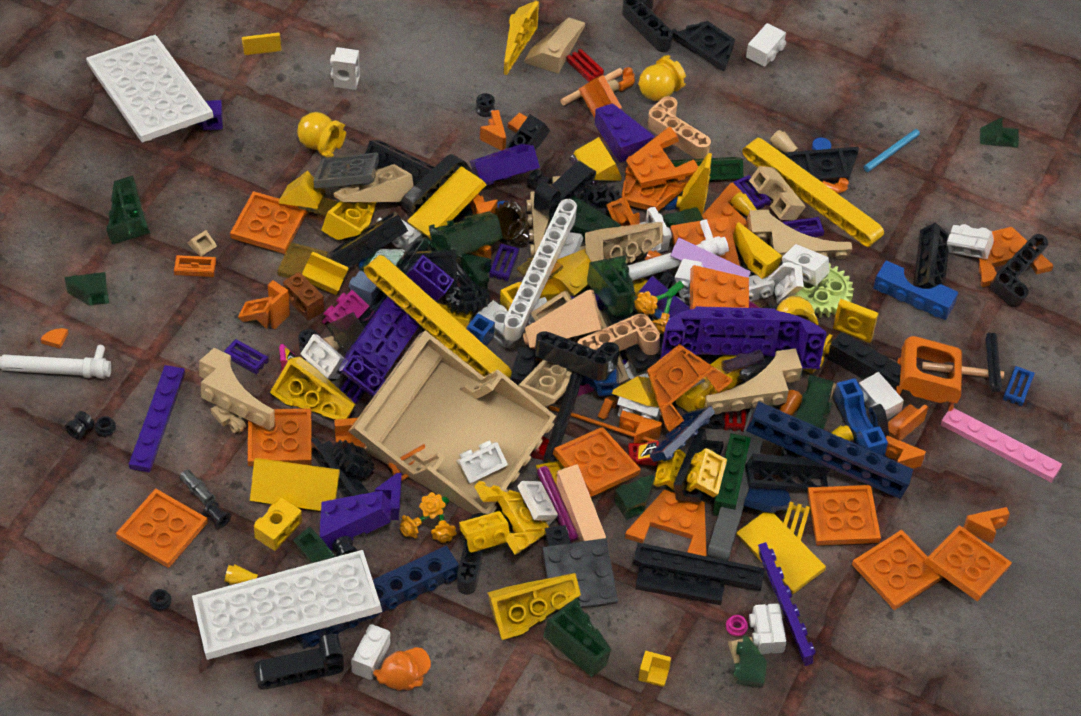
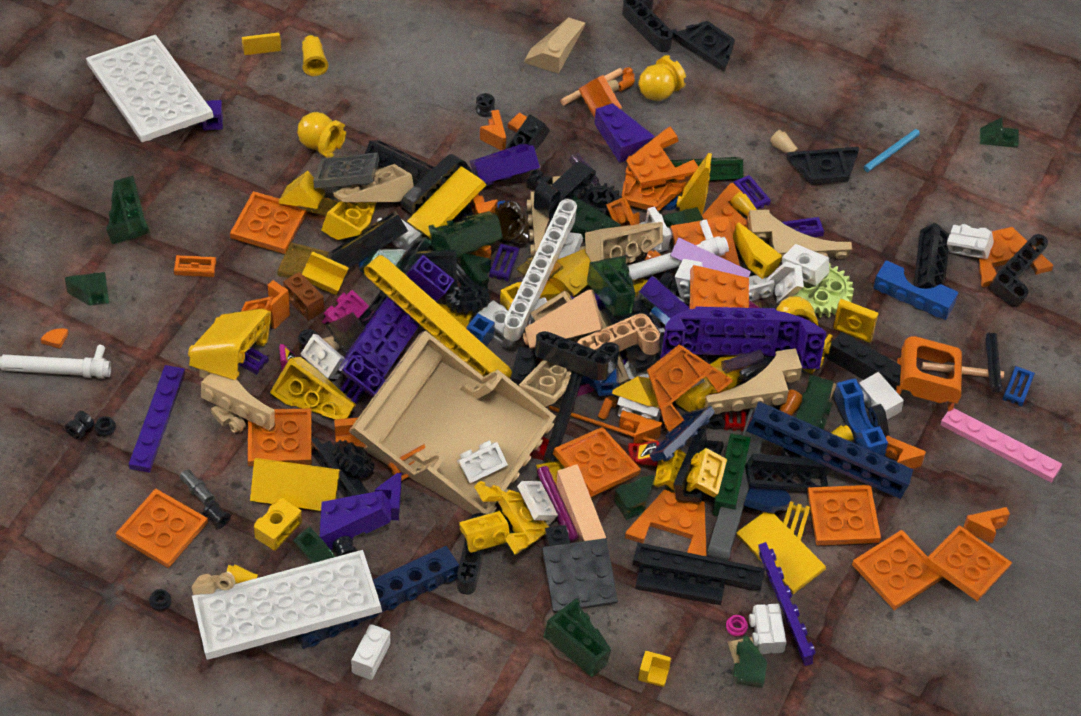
(202, 243): tan slope -> none
(208, 584): none -> tan plate
(228, 340): none -> yellow windscreen
(301, 666): black beam -> none
(313, 56): none -> yellow plant
(345, 68): white brick -> none
(364, 287): sand blue brick -> none
(404, 669): orange hair -> none
(431, 507): light orange plant -> none
(521, 29): yellow wedge -> none
(525, 604): yellow wedge -> none
(587, 64): red tile -> none
(598, 158): yellow slope -> none
(646, 304): light orange plant -> none
(690, 139): light nougat beam -> none
(766, 45): white brick -> none
(786, 202): tan arch -> none
(815, 193): yellow beam -> none
(821, 143): blue tile -> none
(838, 187): orange arm -> none
(906, 421): orange panel -> none

